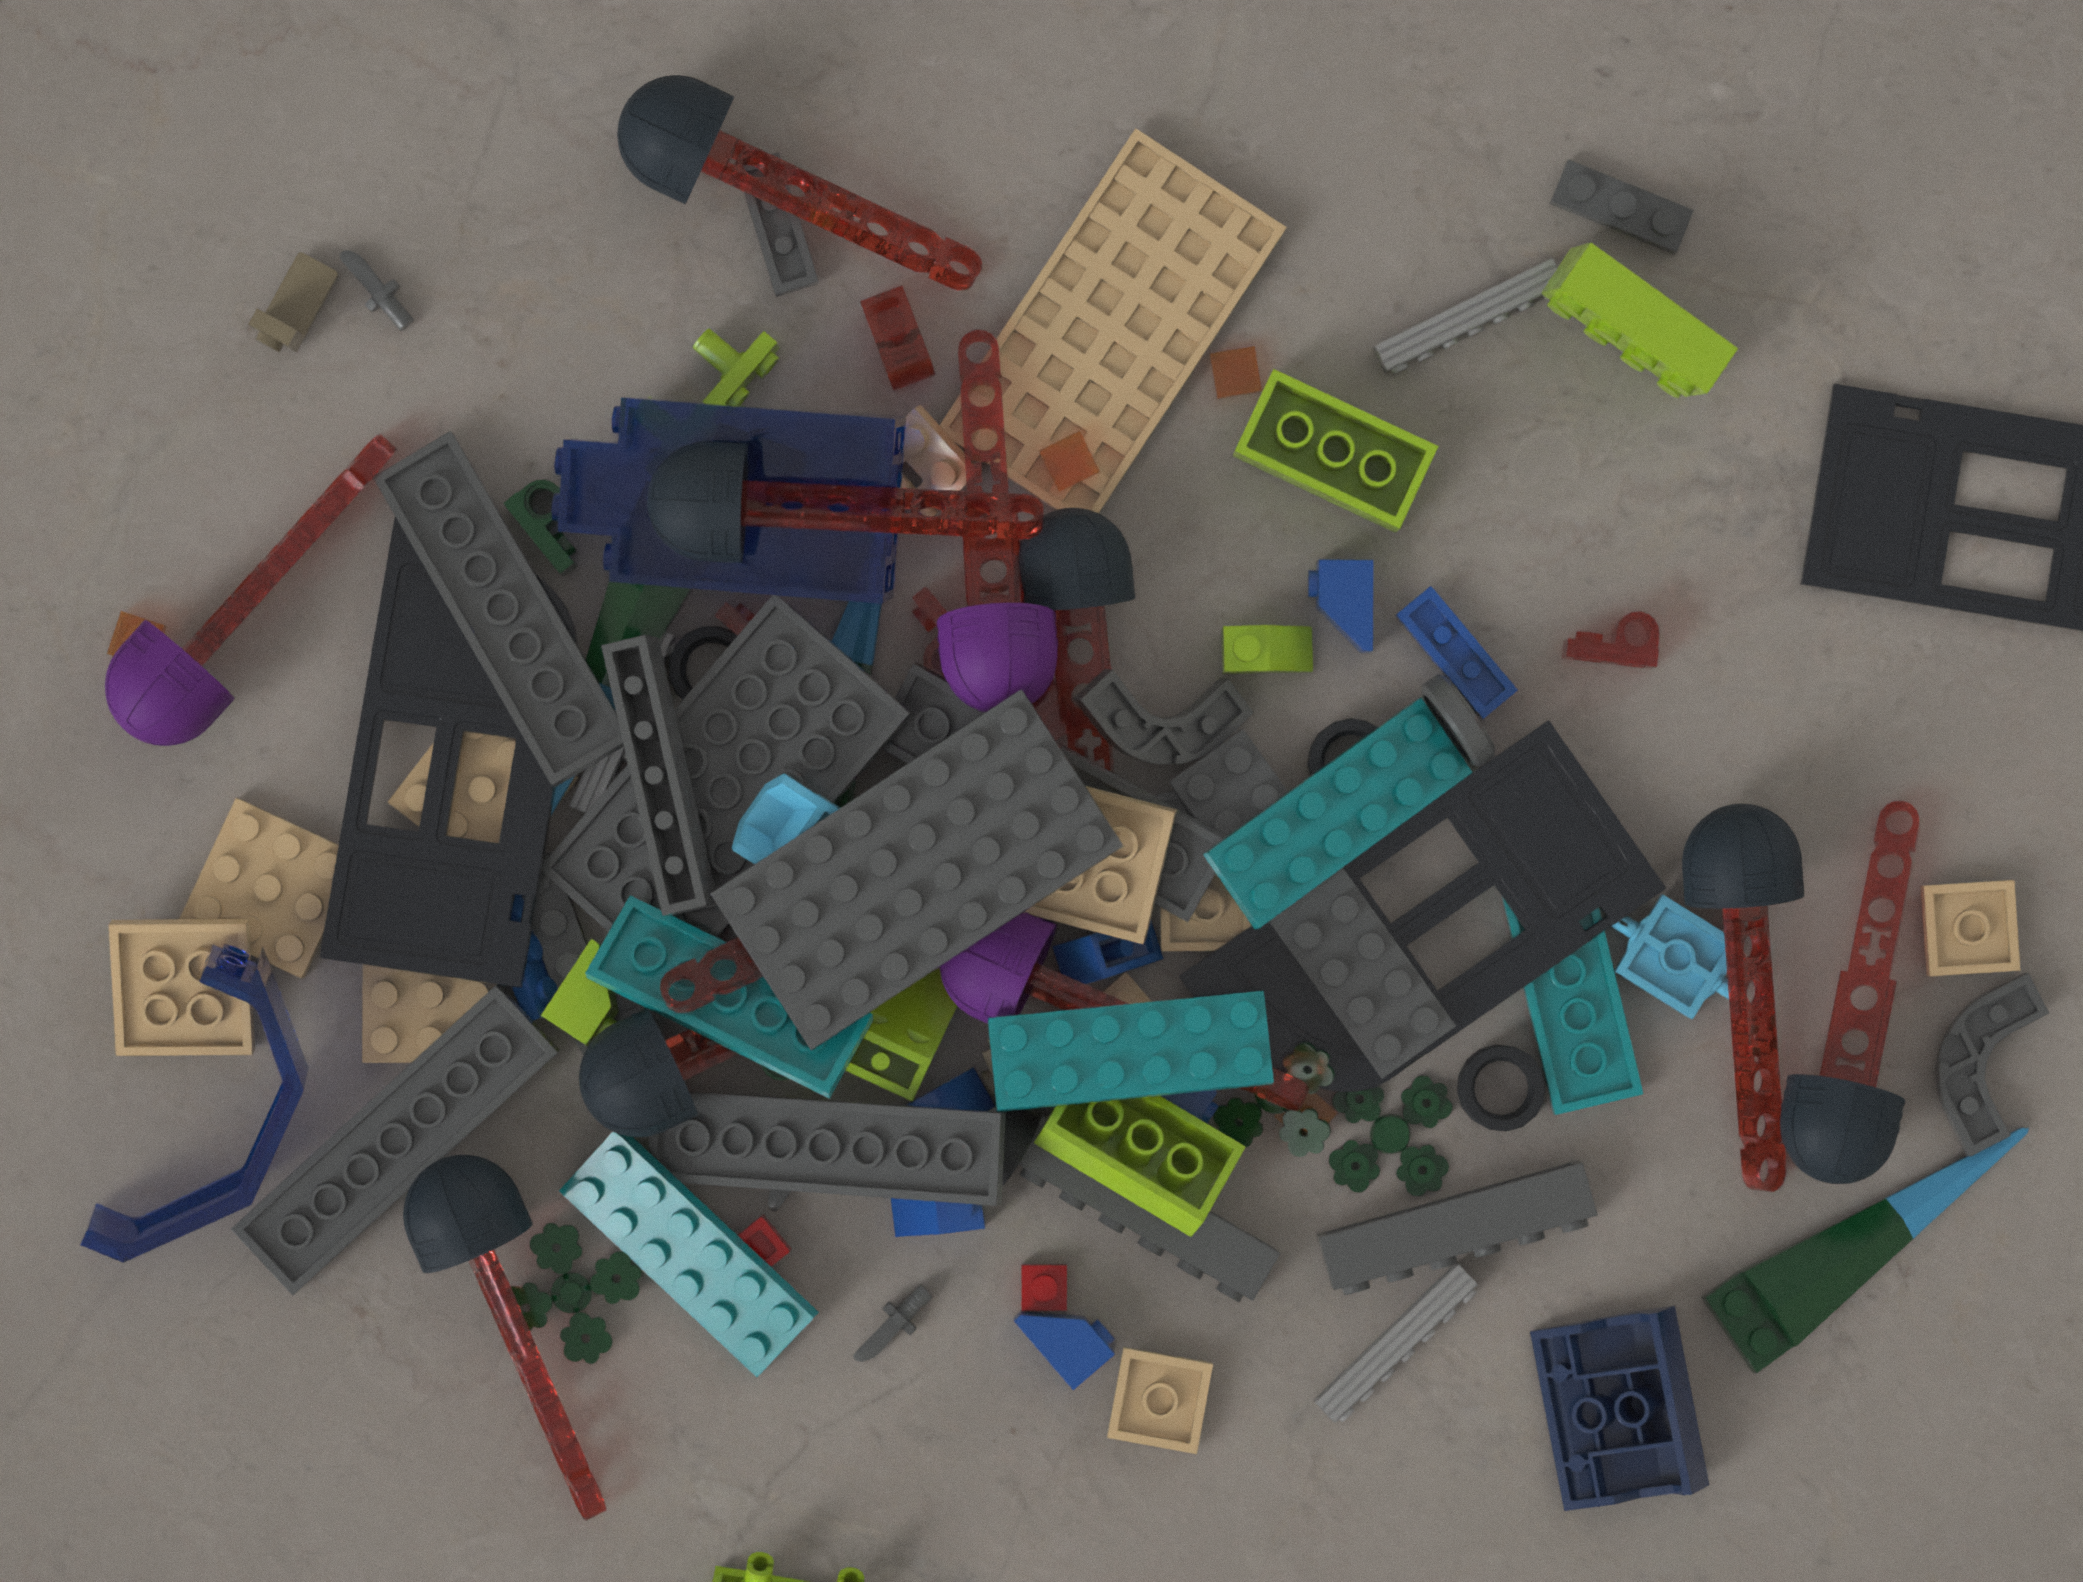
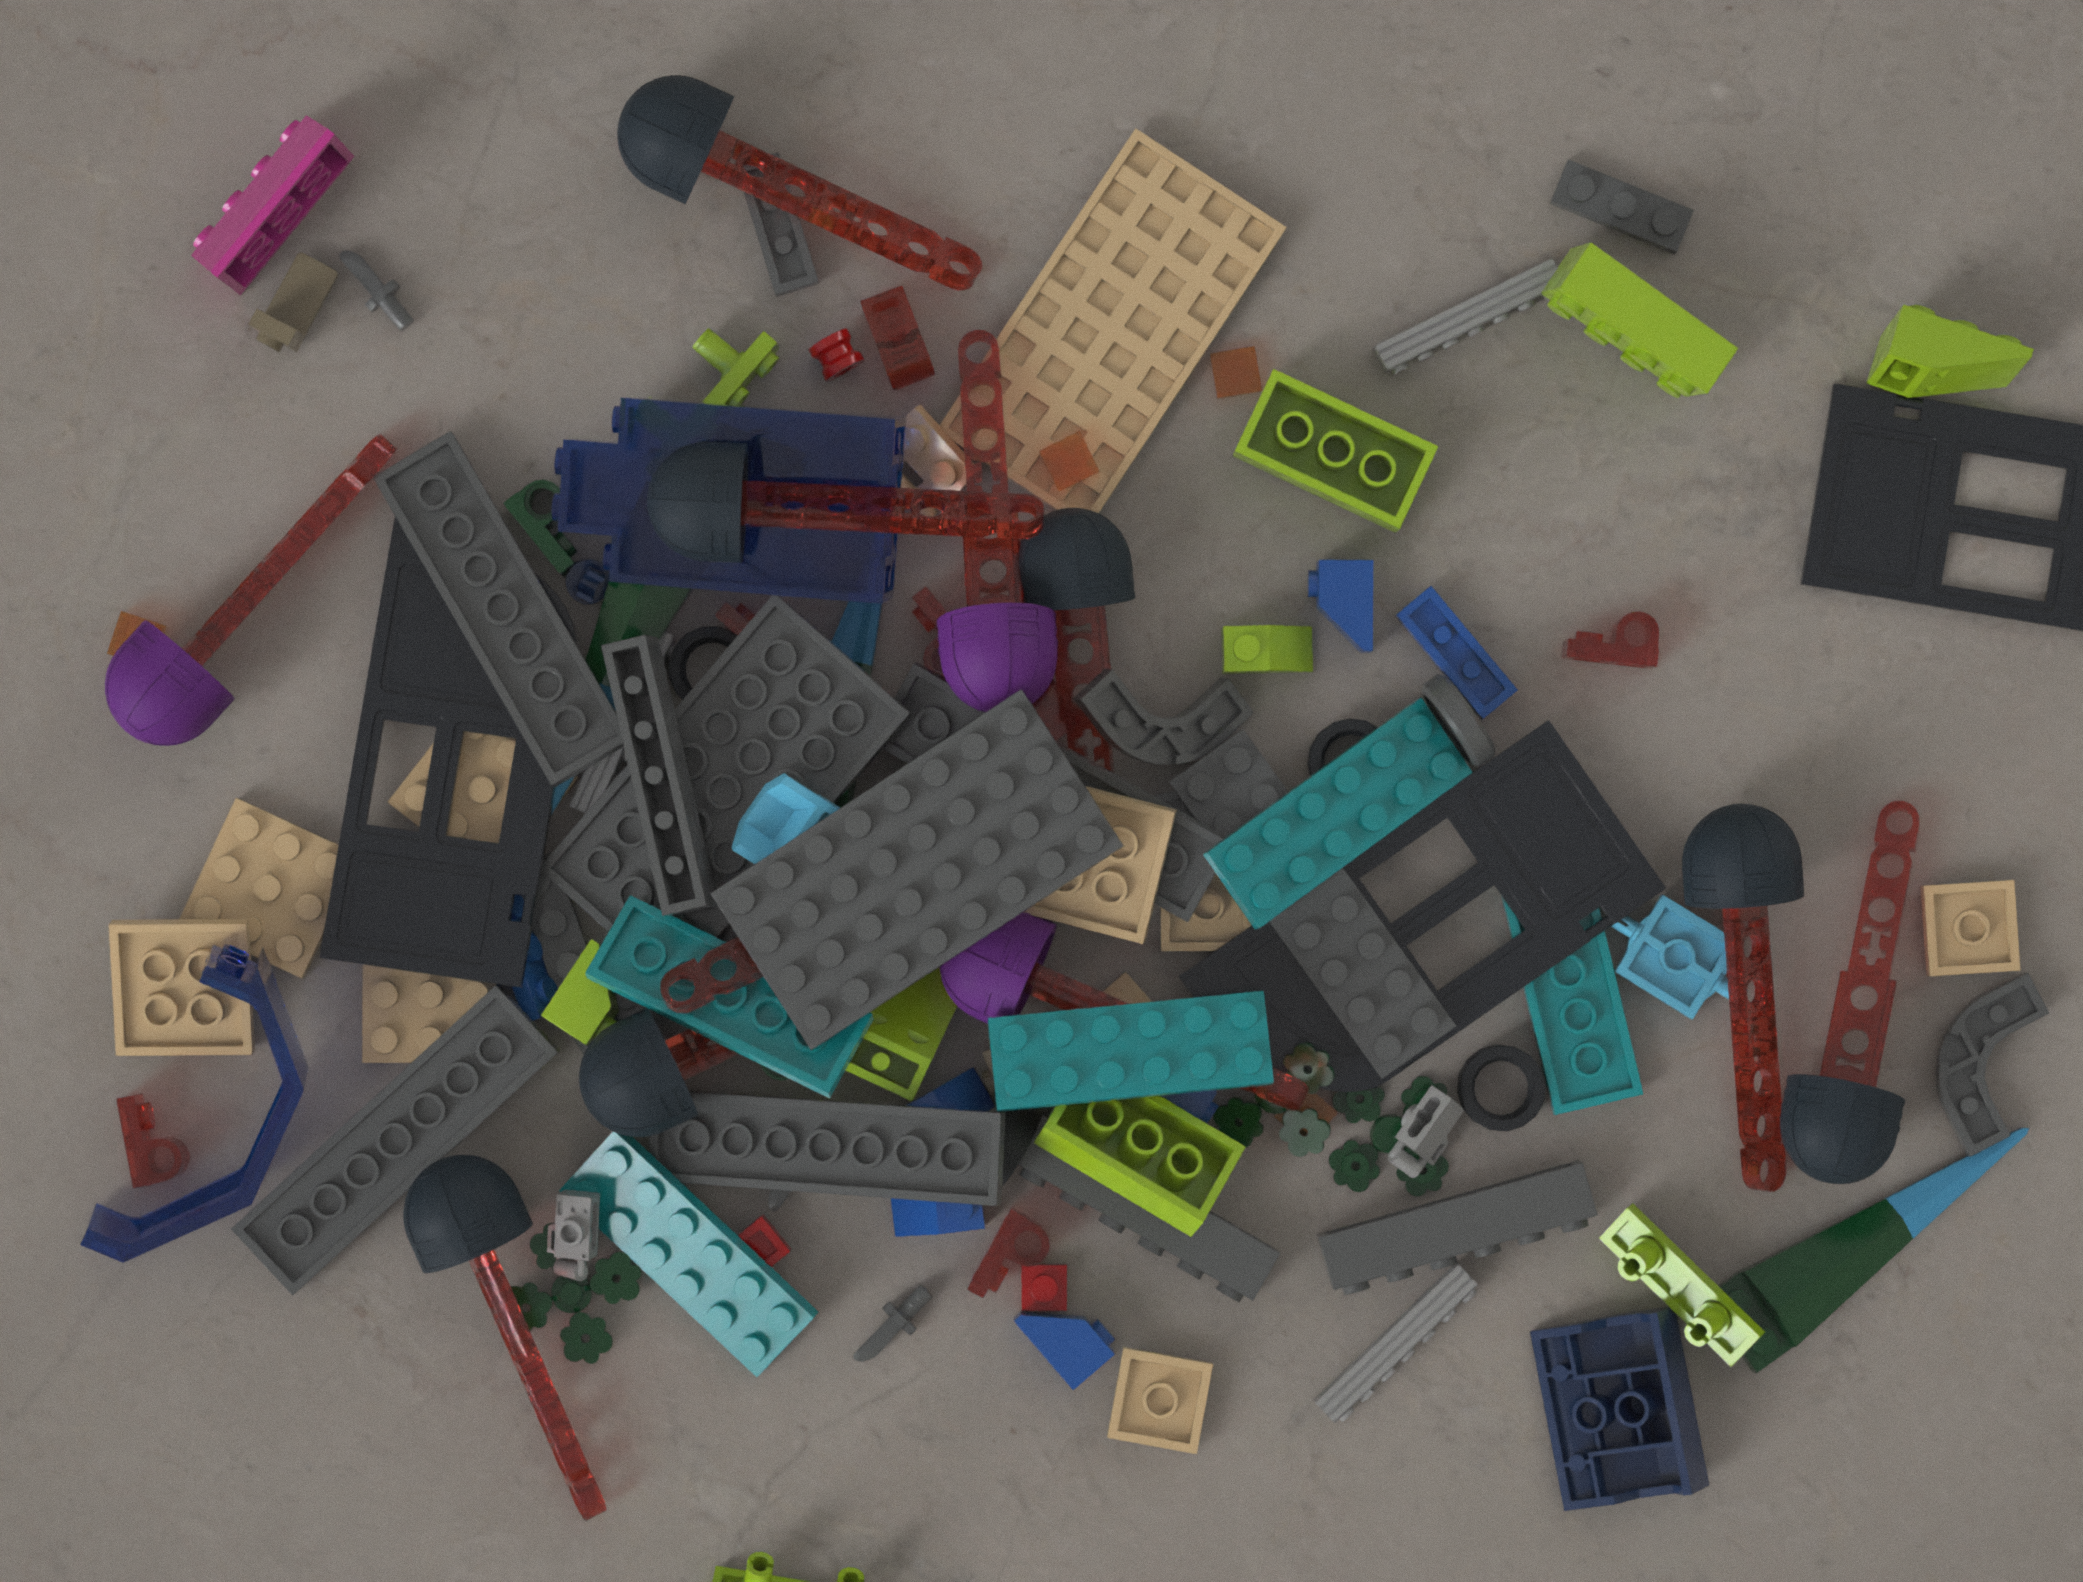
(136, 1120): none -> clear red plate
(272, 204): none -> dark pink slope
(574, 1233): none -> light grey piece
(587, 581): none -> dark blue plate
(836, 355): none -> red wheel
(990, 1270): none -> clear red plate
(1104, 956): blue slope -> none
(1424, 1131): none -> light grey piece
(1682, 1285): none -> lime plate
(1939, 356): none -> lime slope

